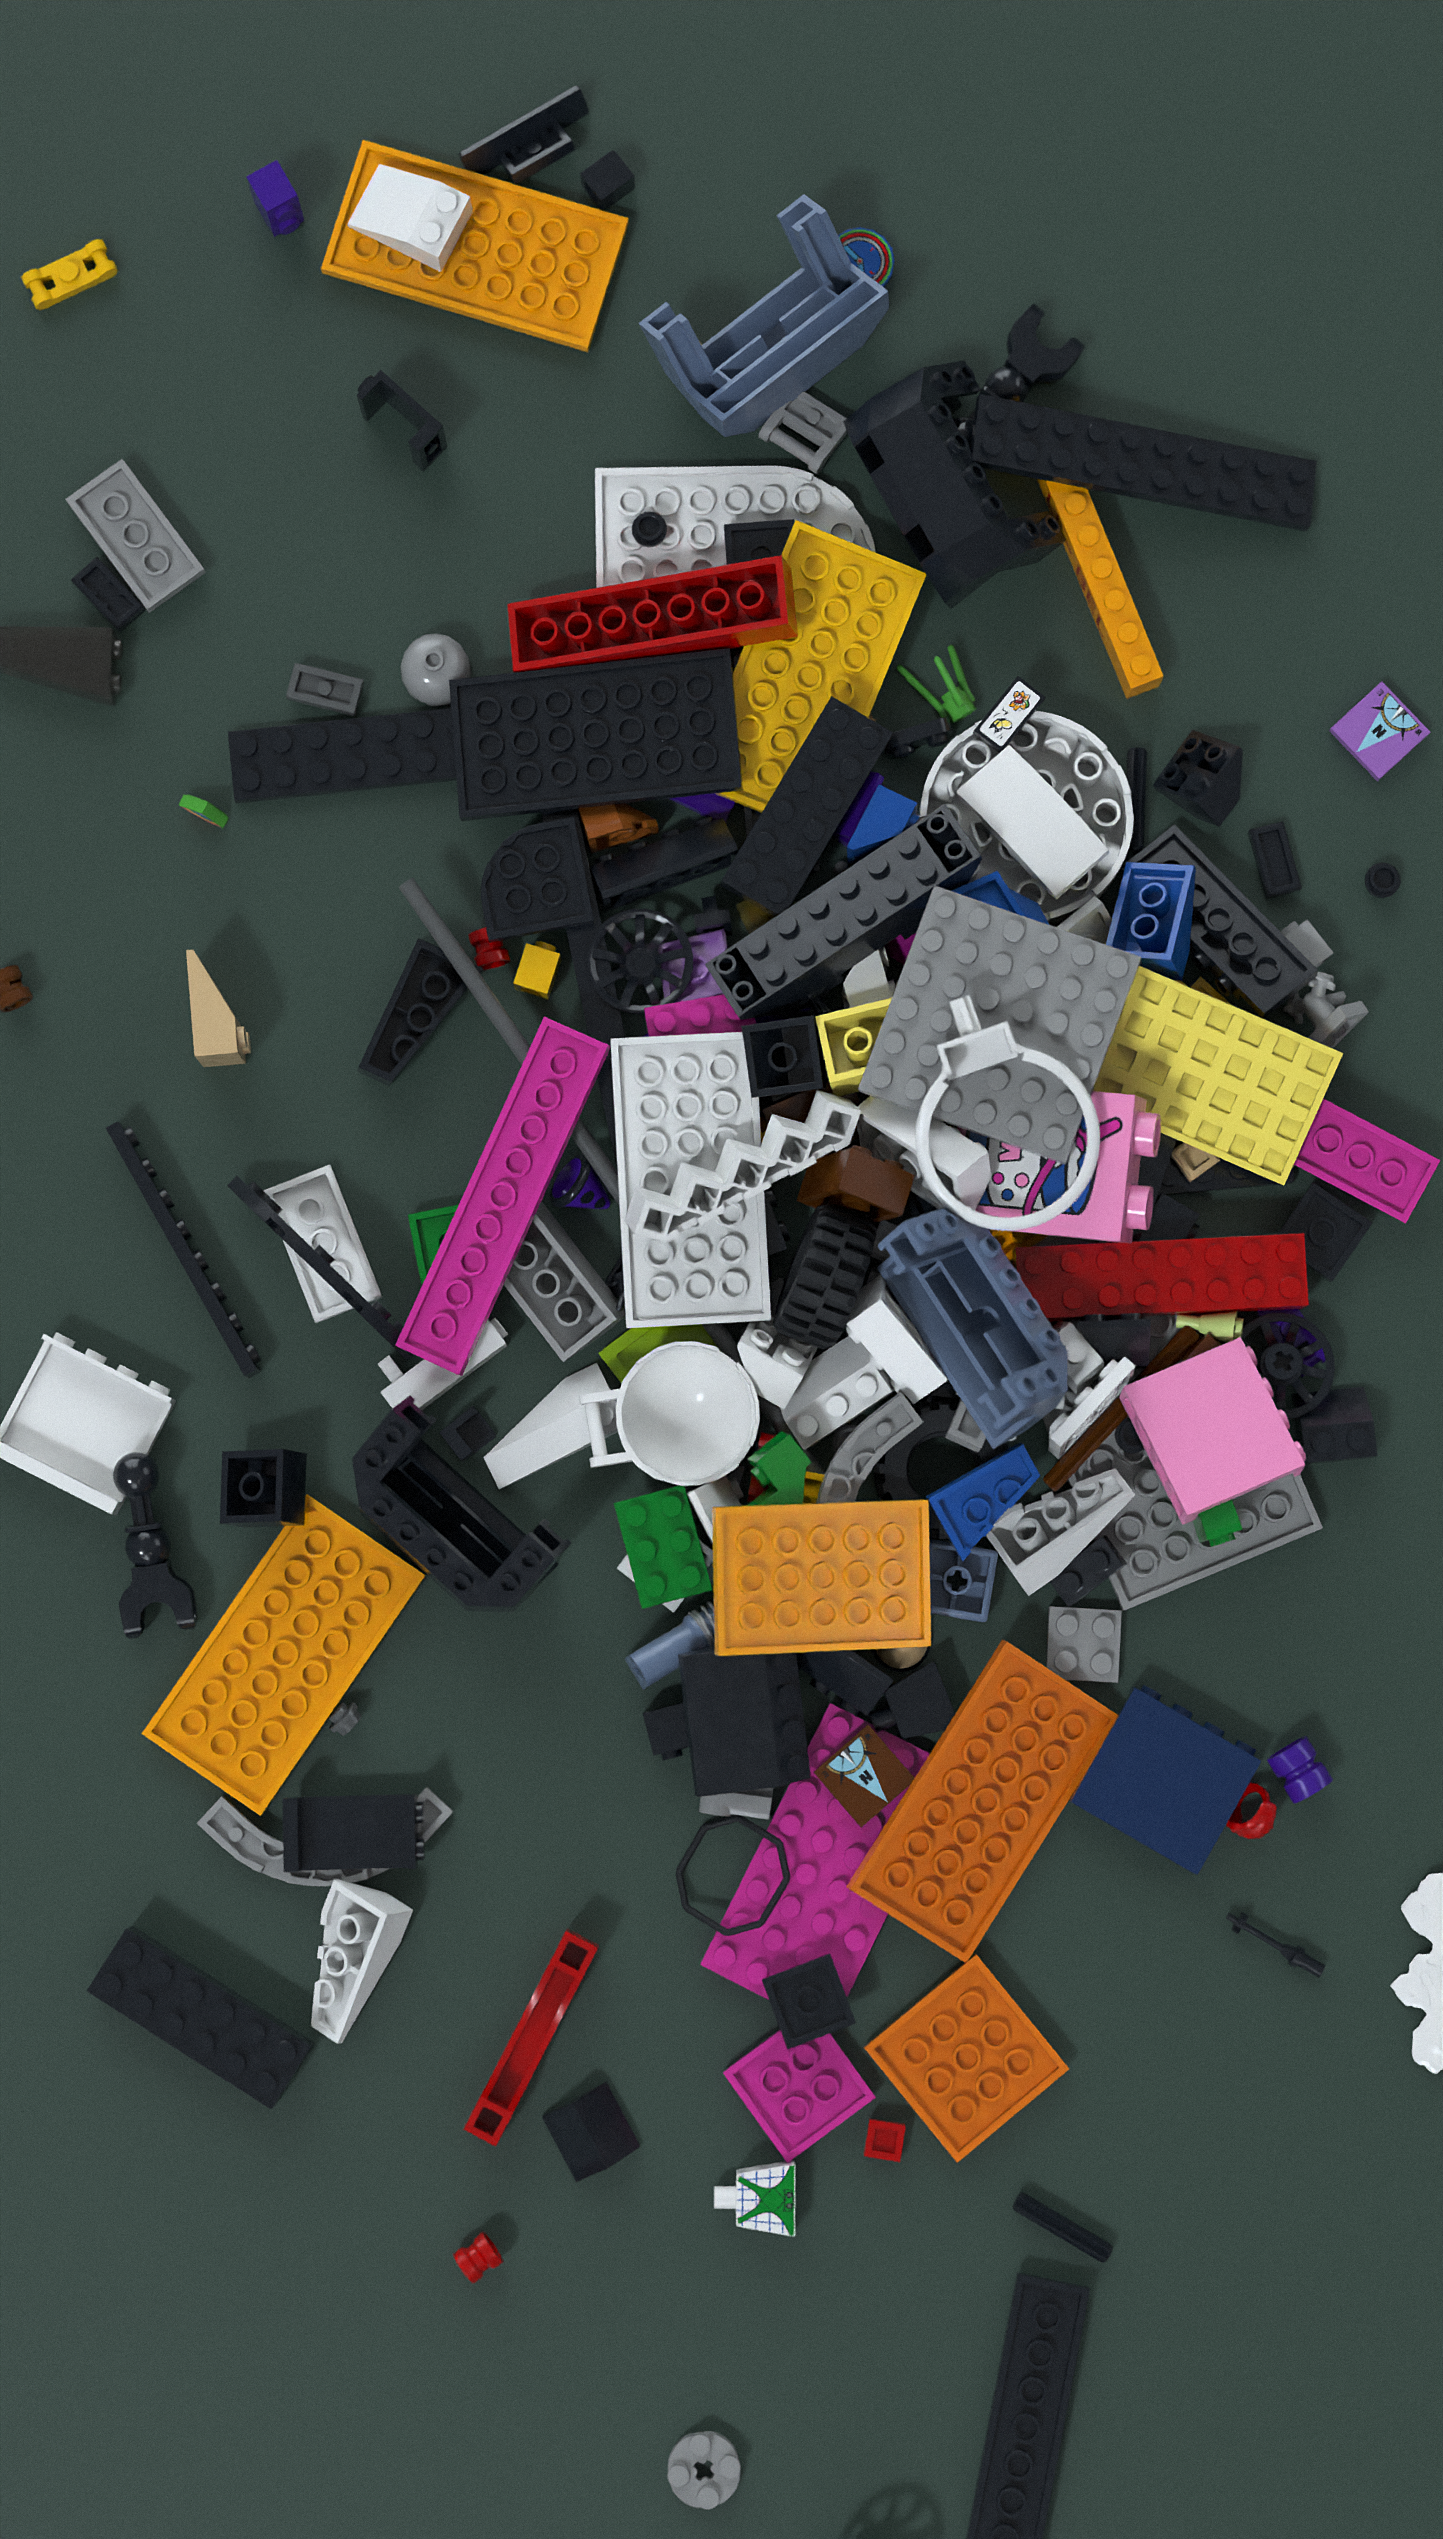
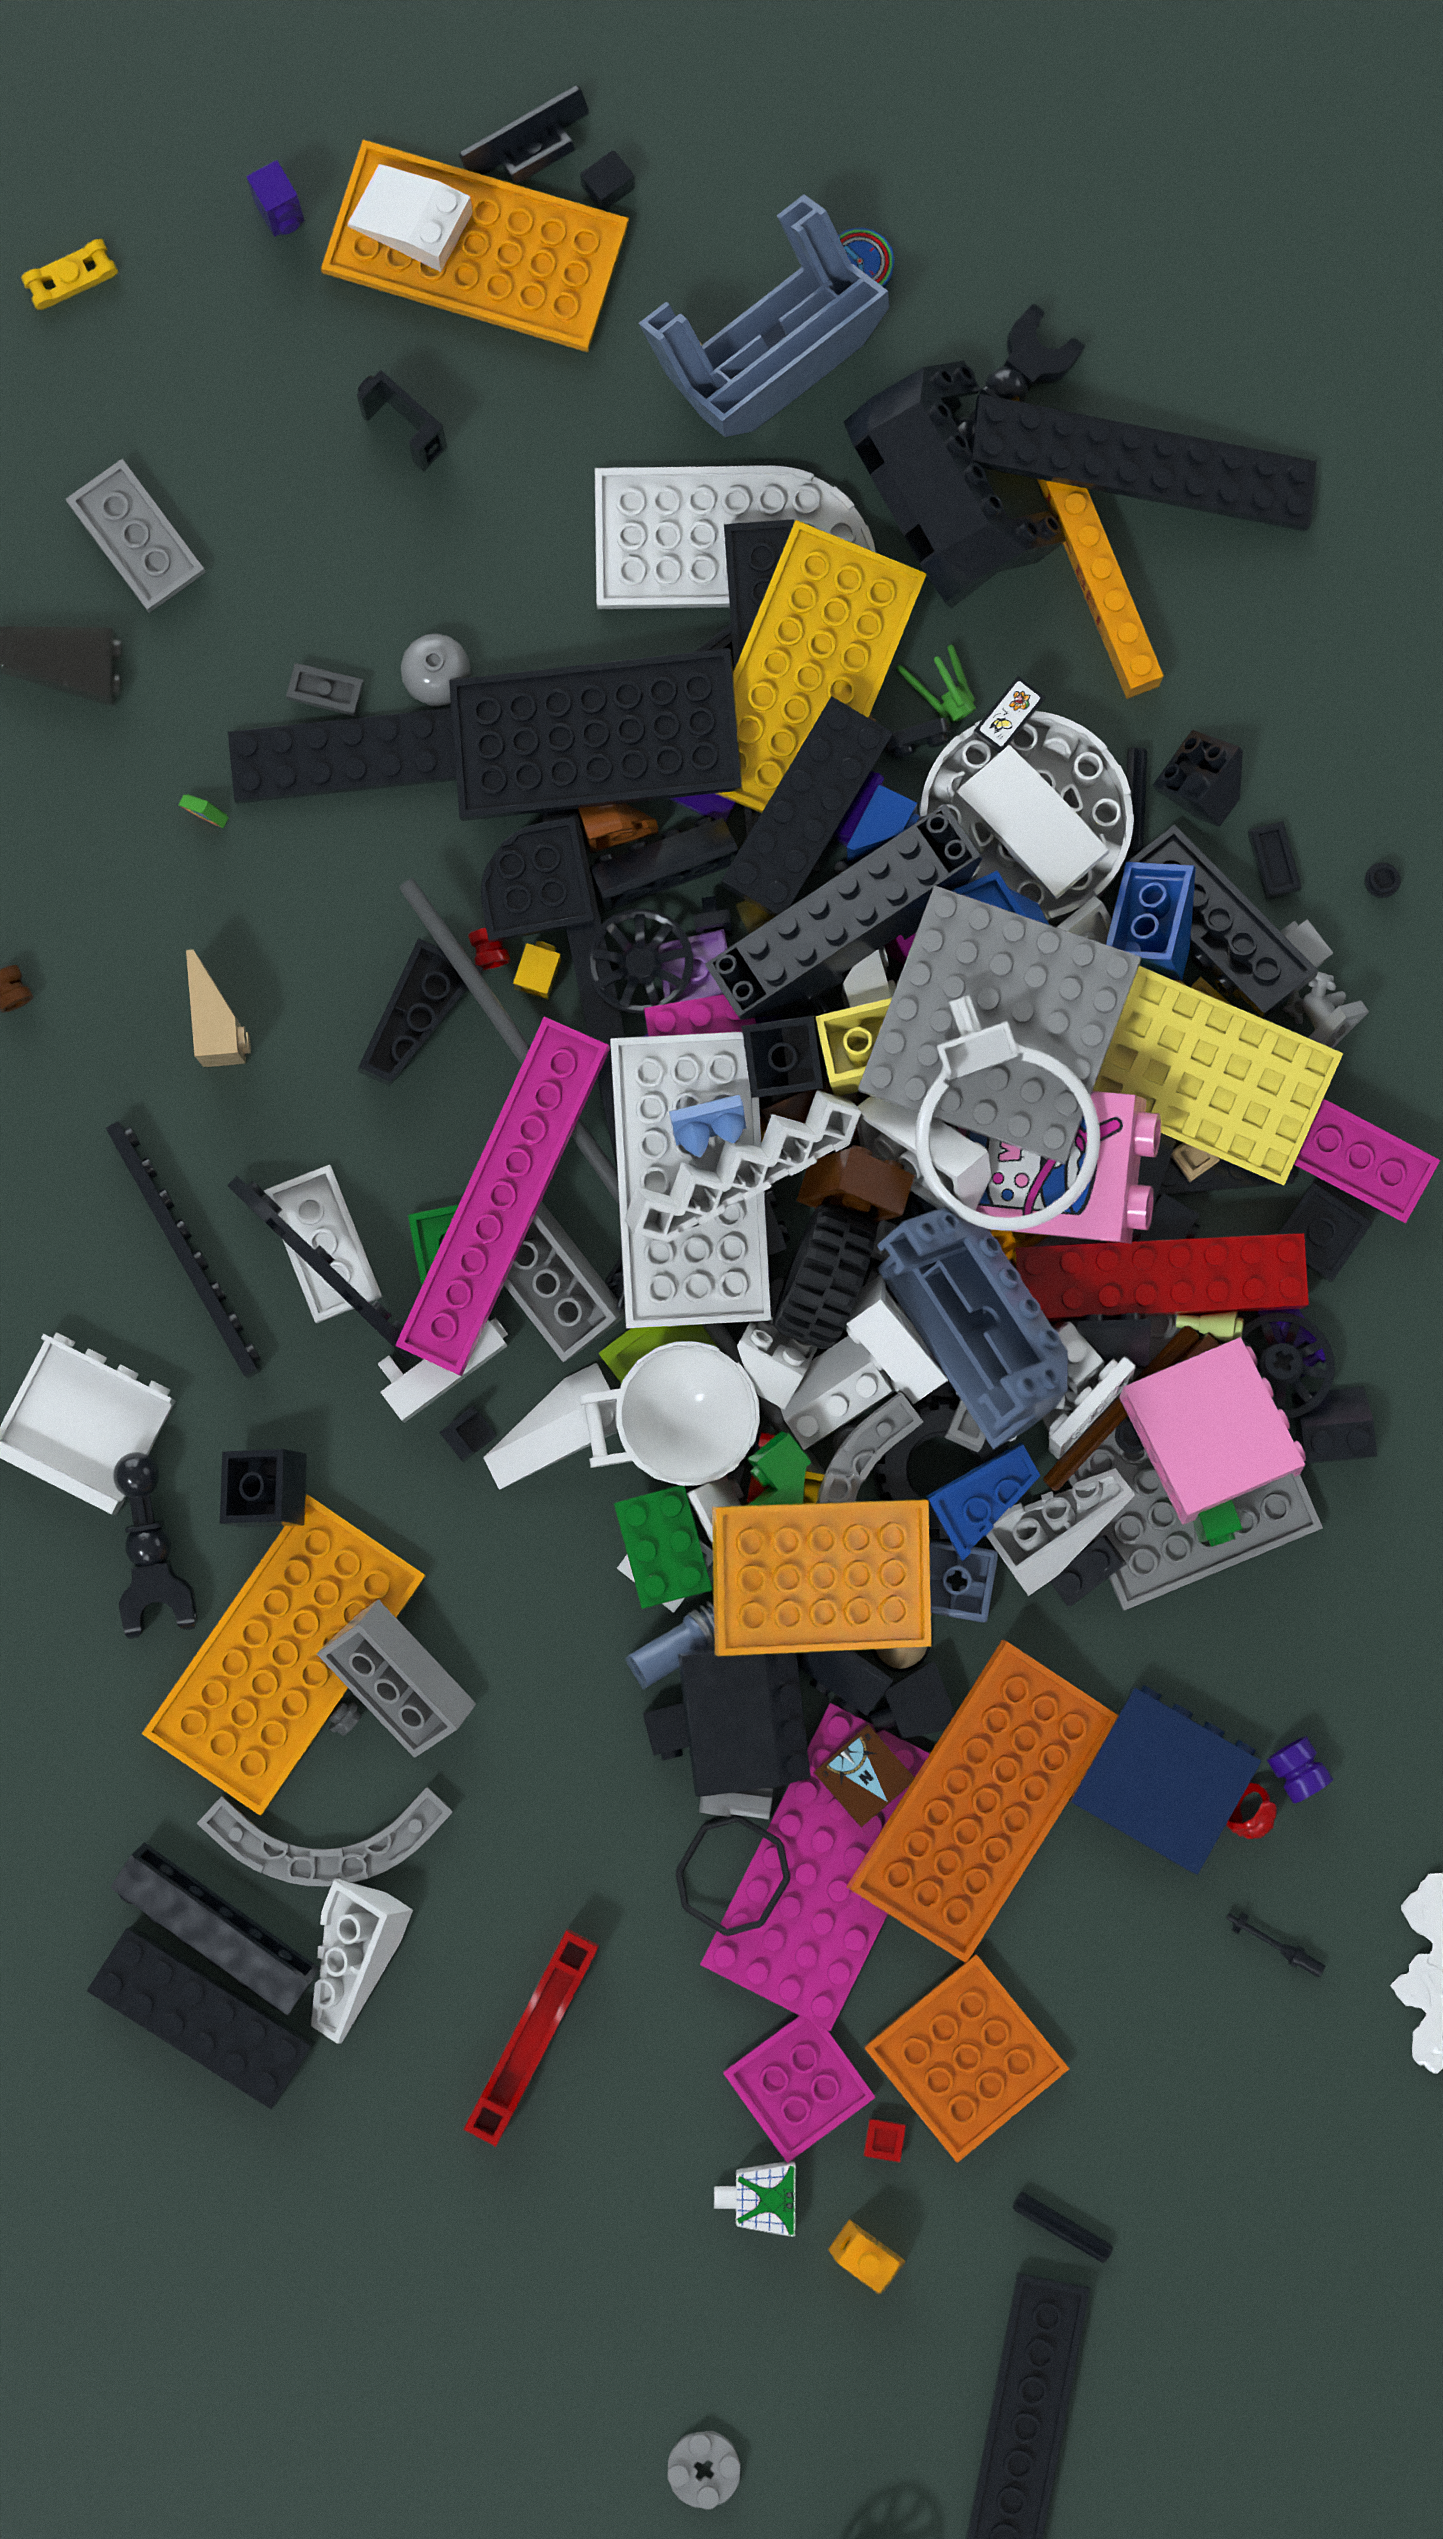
(108, 594): black plate -> none
(215, 1928): none -> black brick
(352, 1832): black panel -> none
(397, 1679): none -> light grey slope
(446, 1521): black wedge -> none
(478, 2257): red wheel -> none
(579, 1186): hat -> none
(591, 2132): black slope -> none
(649, 529): black plate -> none
(656, 616): red brick -> none
(697, 1123): none -> medium blue tile
(808, 2001): black plate -> none
(813, 422): light grey plate -> none
(865, 2257): none -> light orange torso
(1084, 1643): light grey plate -> none
(1379, 731): medium lavender tile -> none

